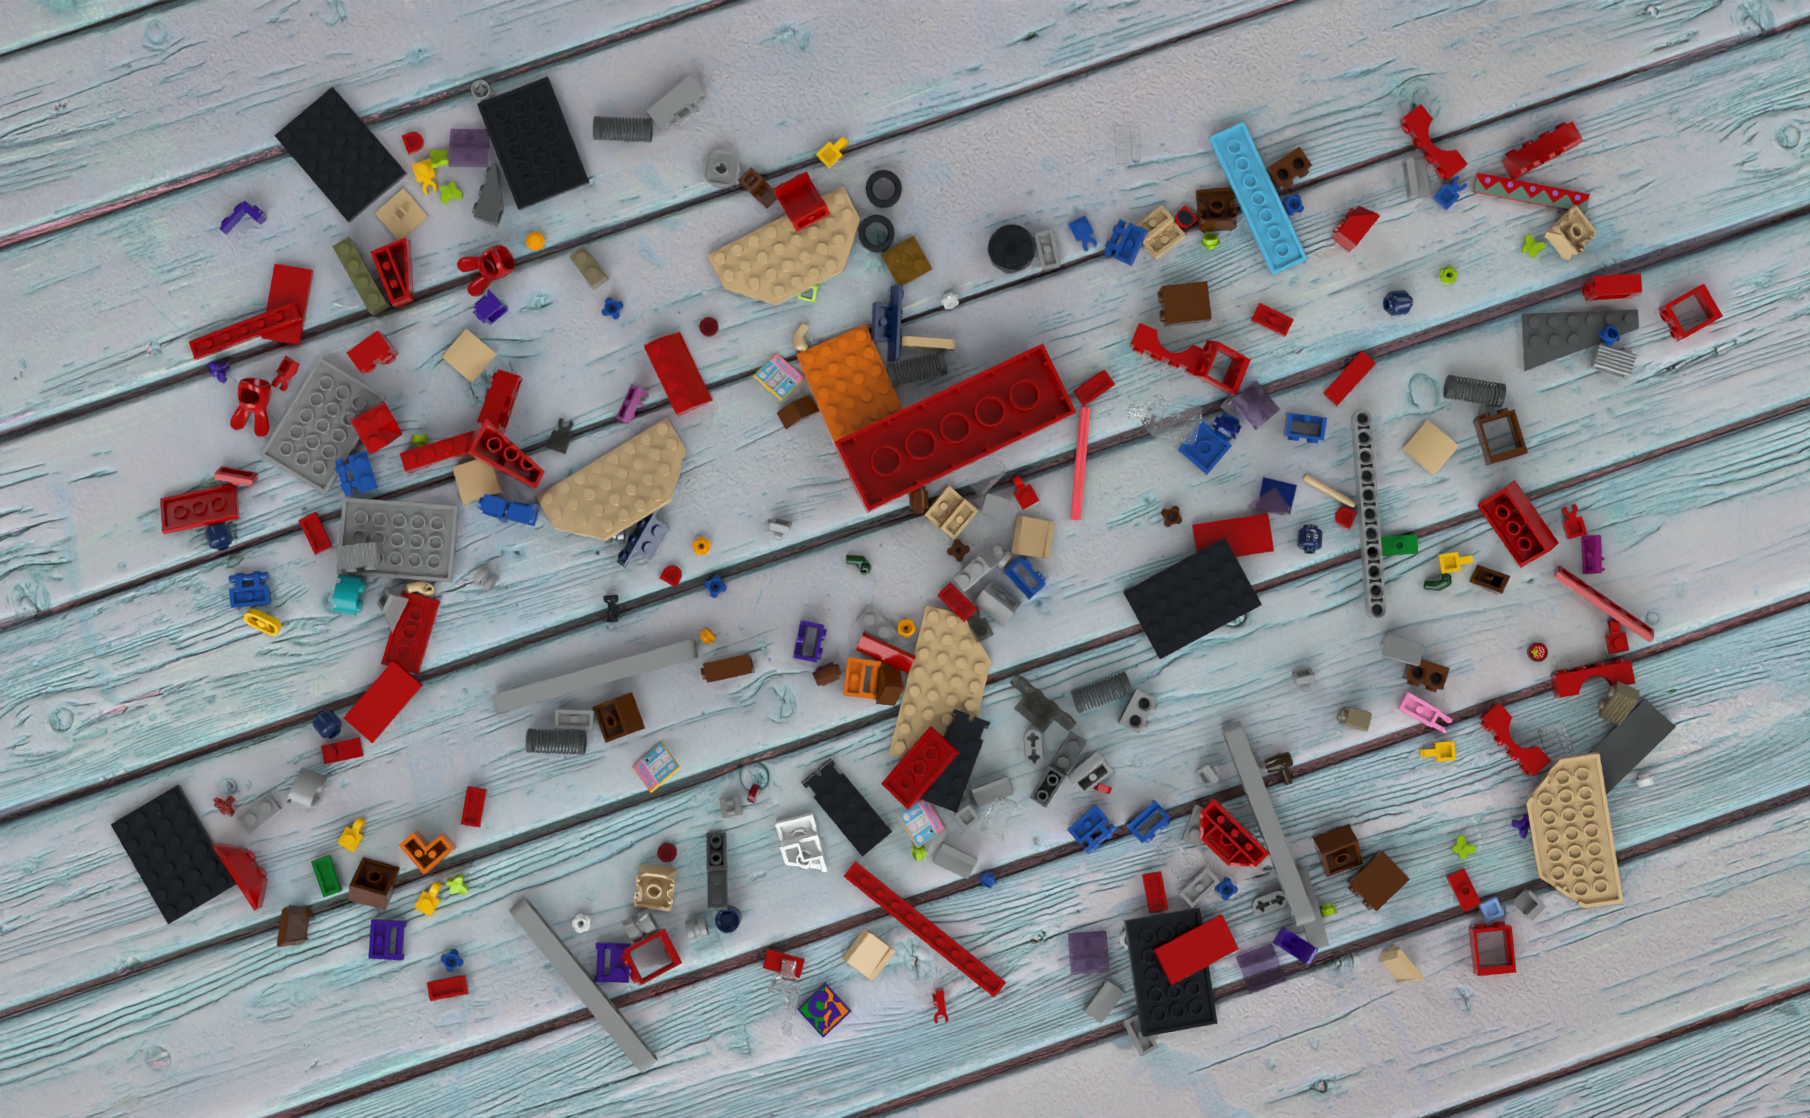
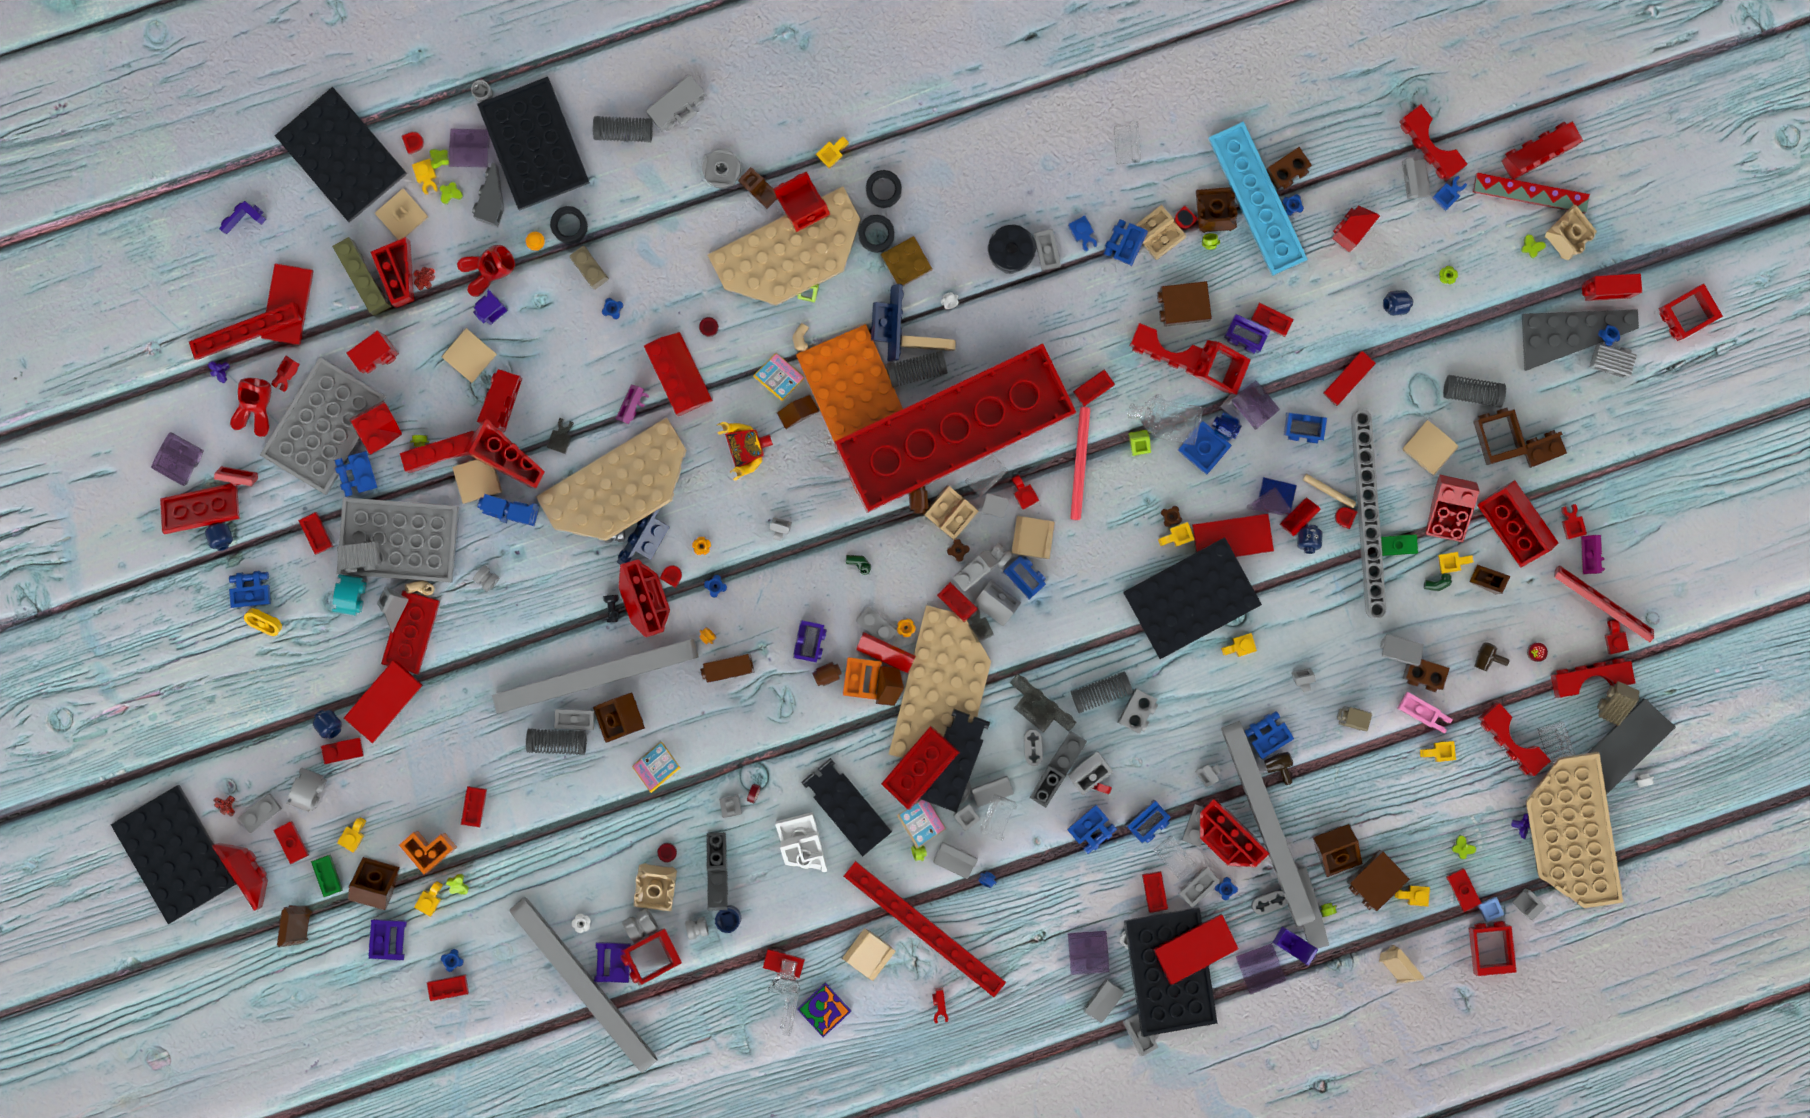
(177, 459): none -> clear purple slope
(291, 842): none -> red plate
(424, 277): none -> clear red plant
(554, 224): none -> black tyre
(643, 598): none -> red wedge
(744, 447): none -> torso
(1140, 442): none -> lime slope
(1179, 535): none -> yellow plate
(1241, 645): none -> yellow plate
(1246, 334): none -> dark purple window
(1271, 740): none -> blue plate
(1300, 516): none -> red plate
(1416, 895): none -> yellow plate
(1452, 508): none -> red slope
(1487, 655): none -> dark brown piece
(1545, 448): none -> reddish brown bracket

